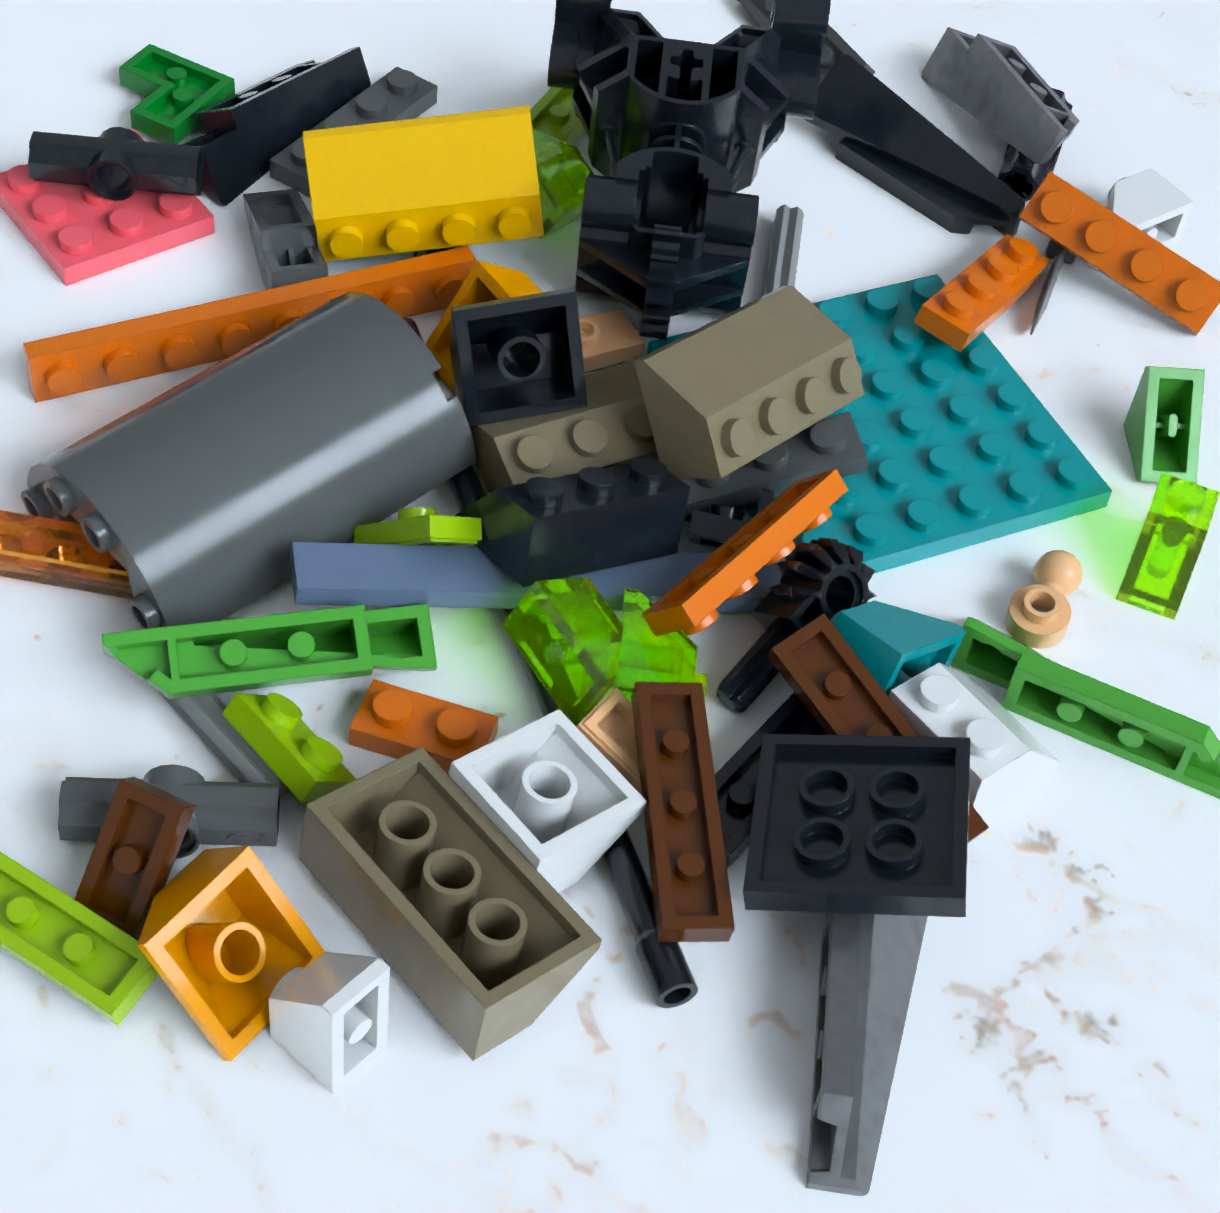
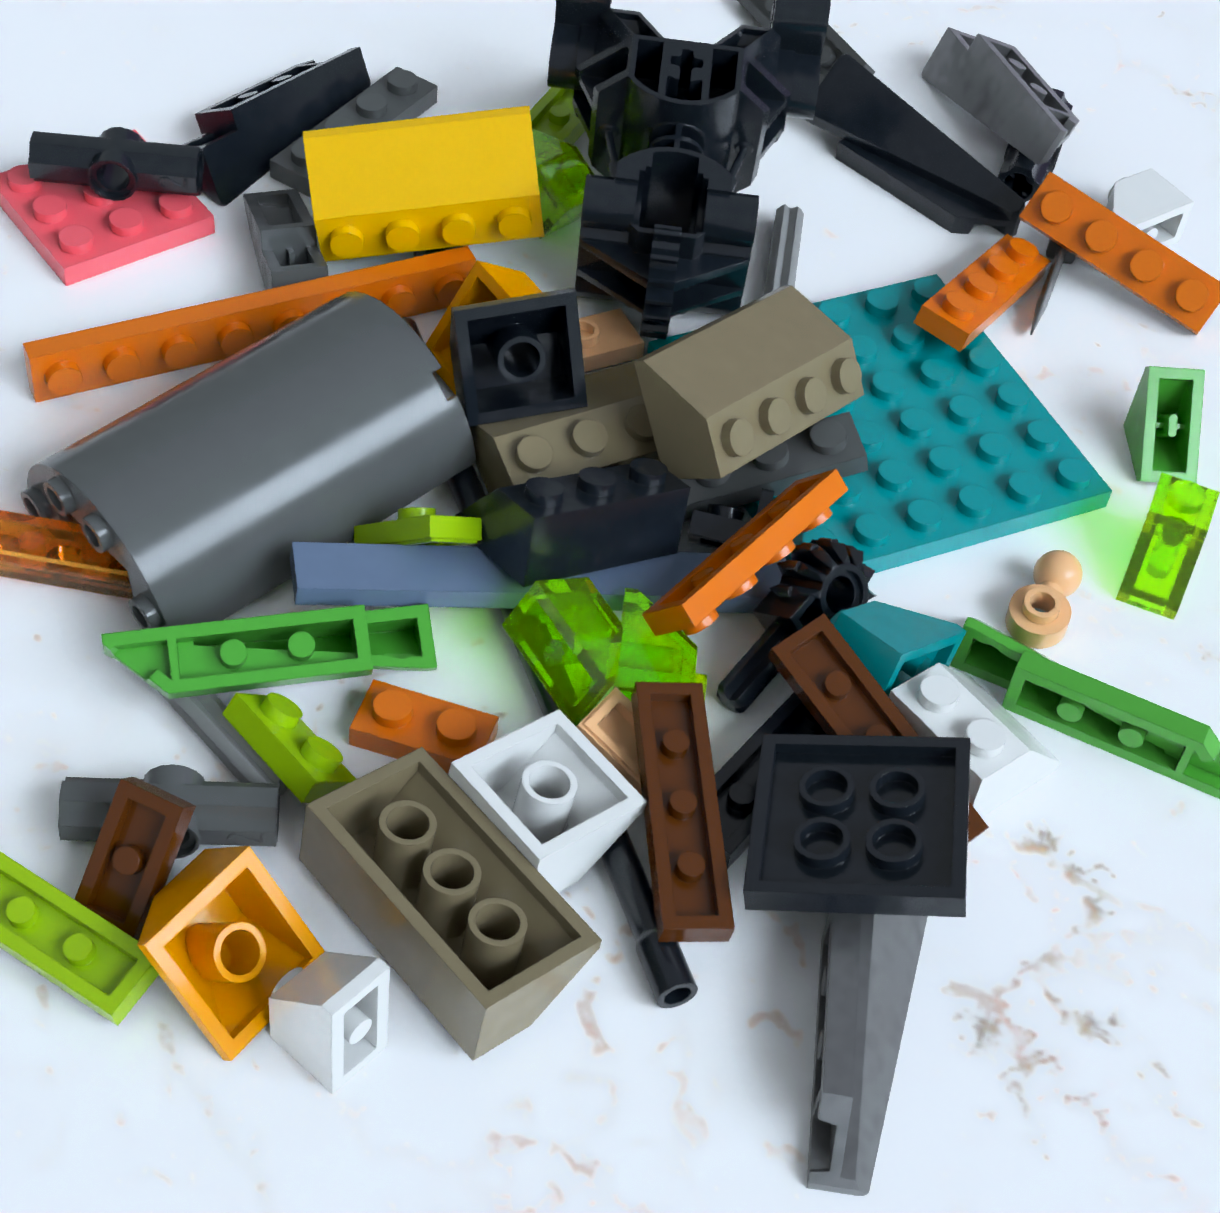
(173, 92): green plate -> none

